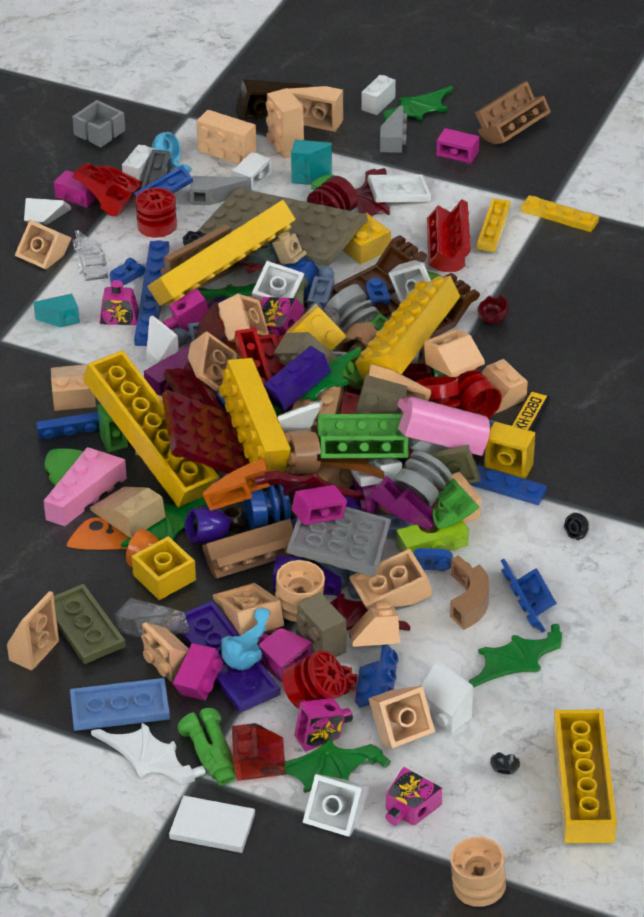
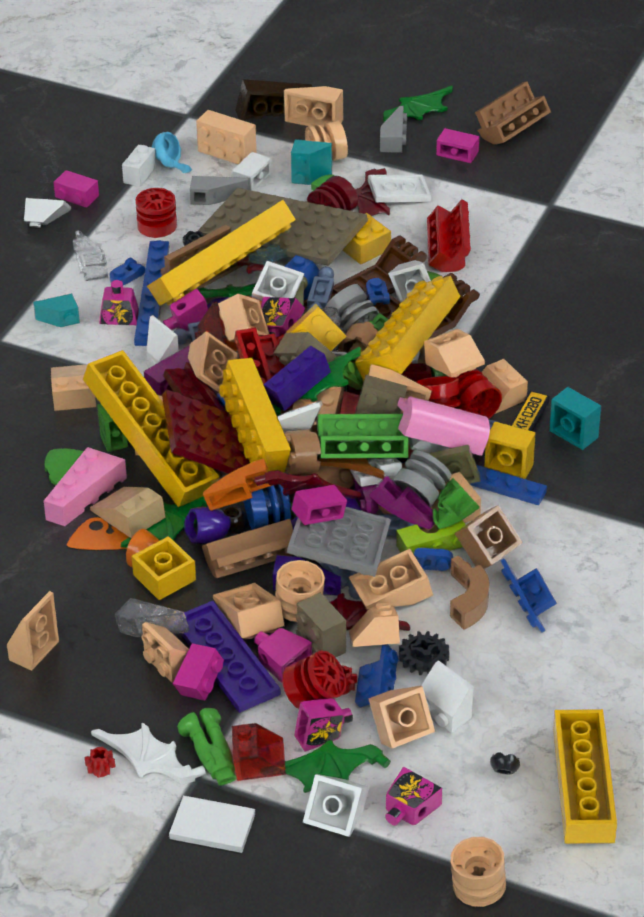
(42, 245): light nougat slope -> none
(67, 425): blue plate -> none
(86, 624): olive plate -> none
(98, 123): light grey piece -> none
(100, 762): none -> red gear
(109, 185): red slope -> none
(119, 704): medium blue plate -> none
(157, 166): dark grey plate -> none
(172, 181): blue plate -> none
(242, 650): medium azure hair -> none
(284, 121): light nougat brick -> none
(288, 248): tan brick -> none
(332, 133): none -> light nougat wheel
(378, 94): white brick -> none
(423, 652): none -> black gear
(488, 537): none -> medium nougat brick
(493, 225): yellow plate -> none
(493, 309): dark red hair -> none
(516, 656): green animal -> none
(560, 213): yellow plate -> none
(575, 418): none -> teal brick
(576, 526): black plate -> none

